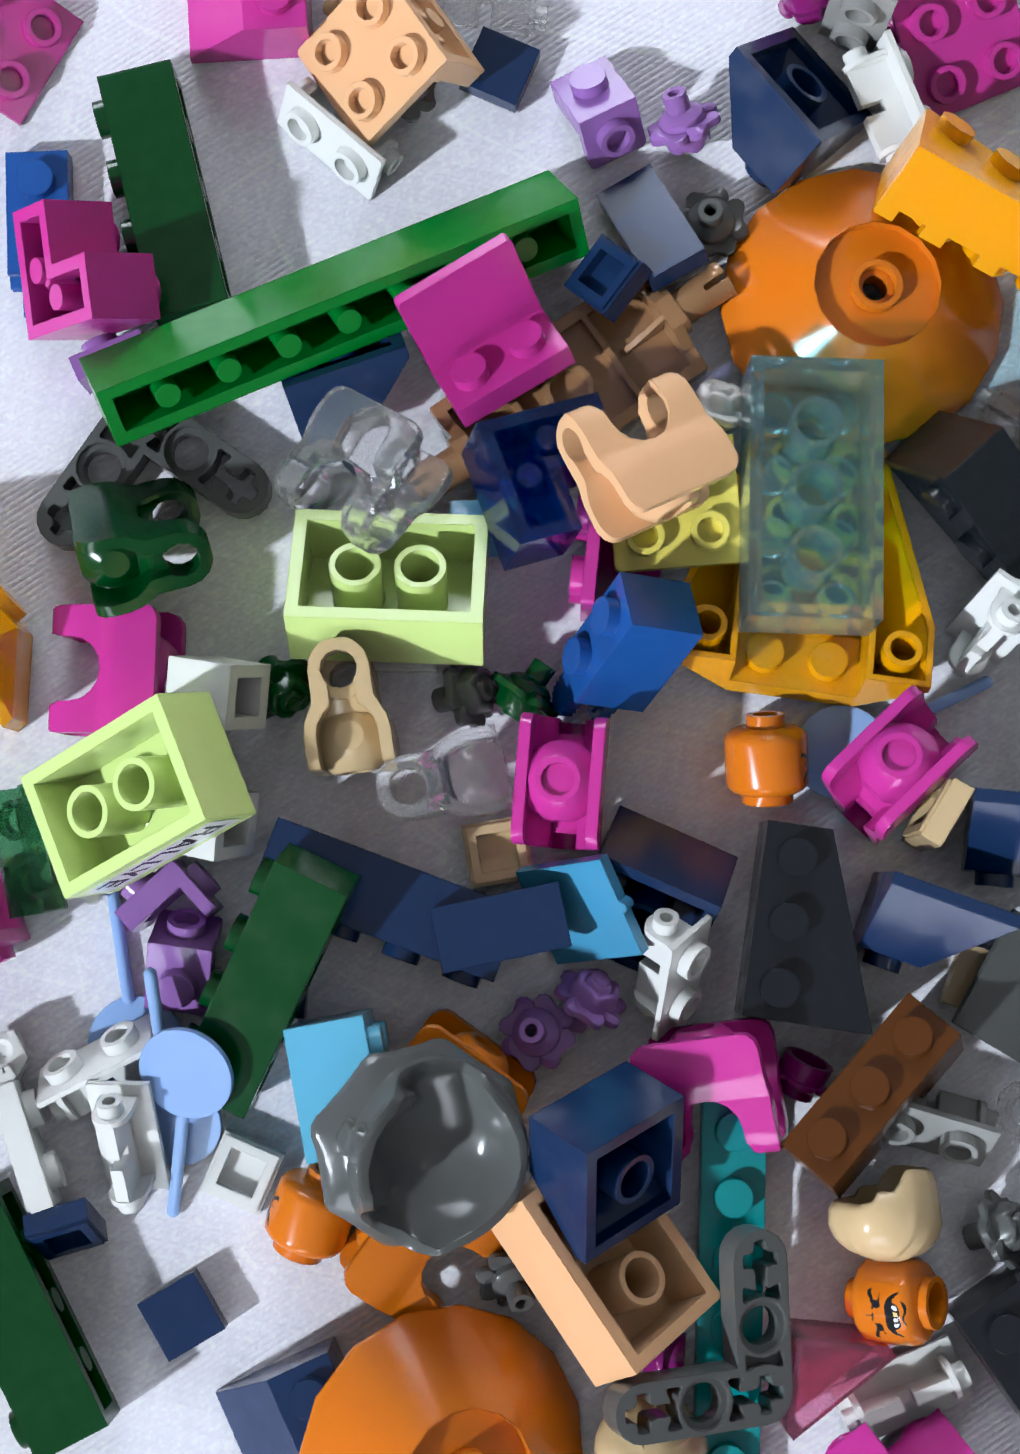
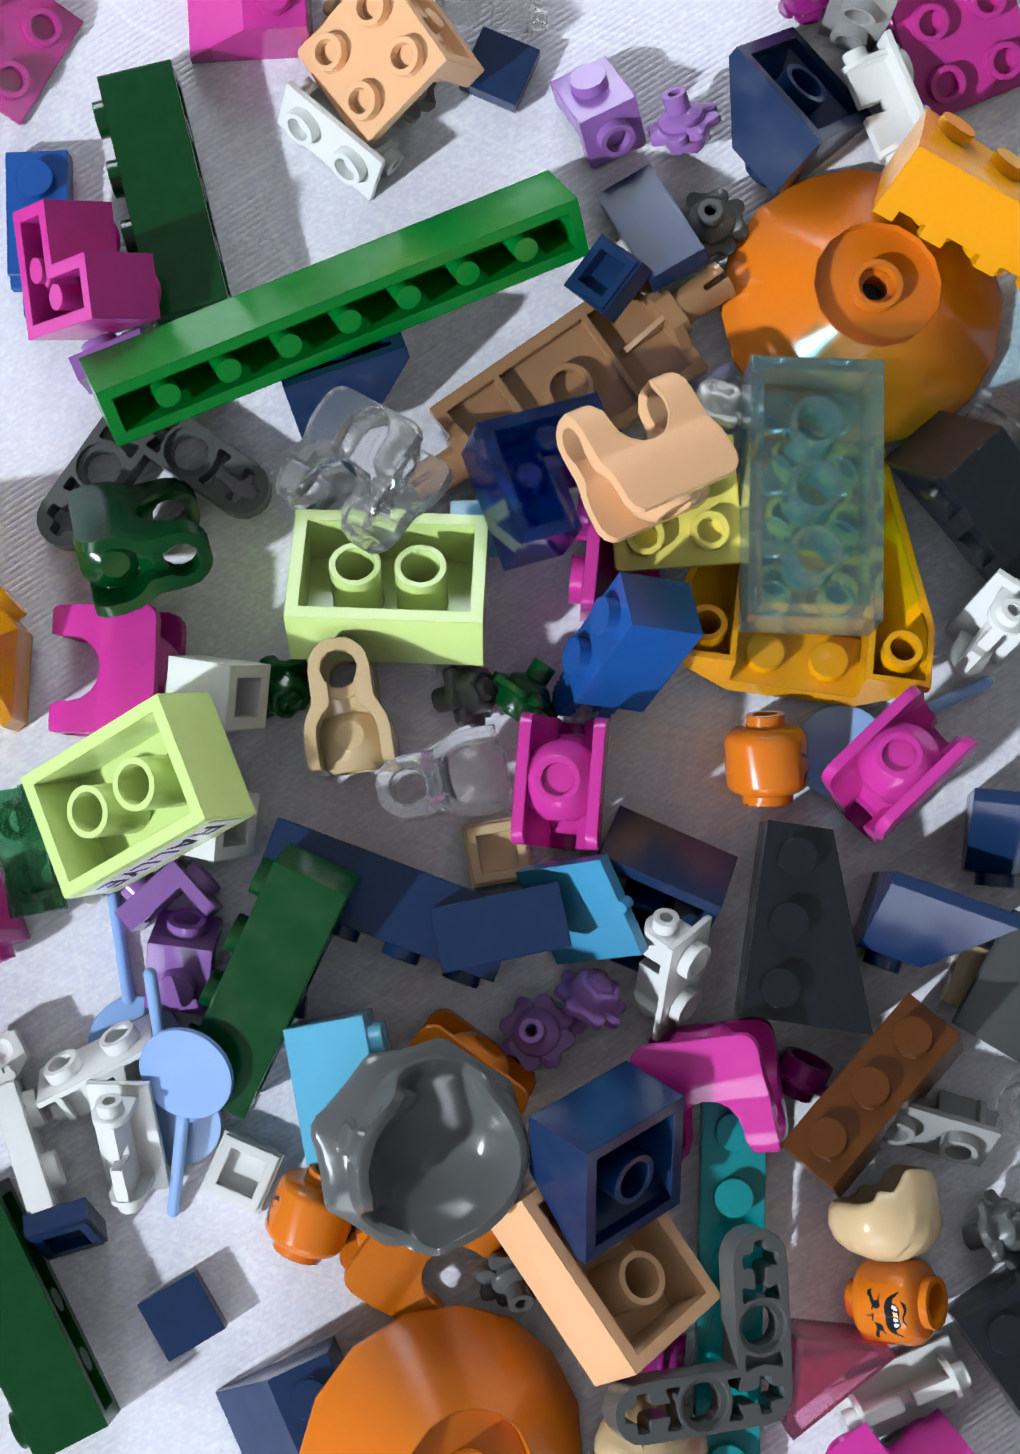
(483, 330): dark pink bracket -> none
(937, 815): tan tile -> none

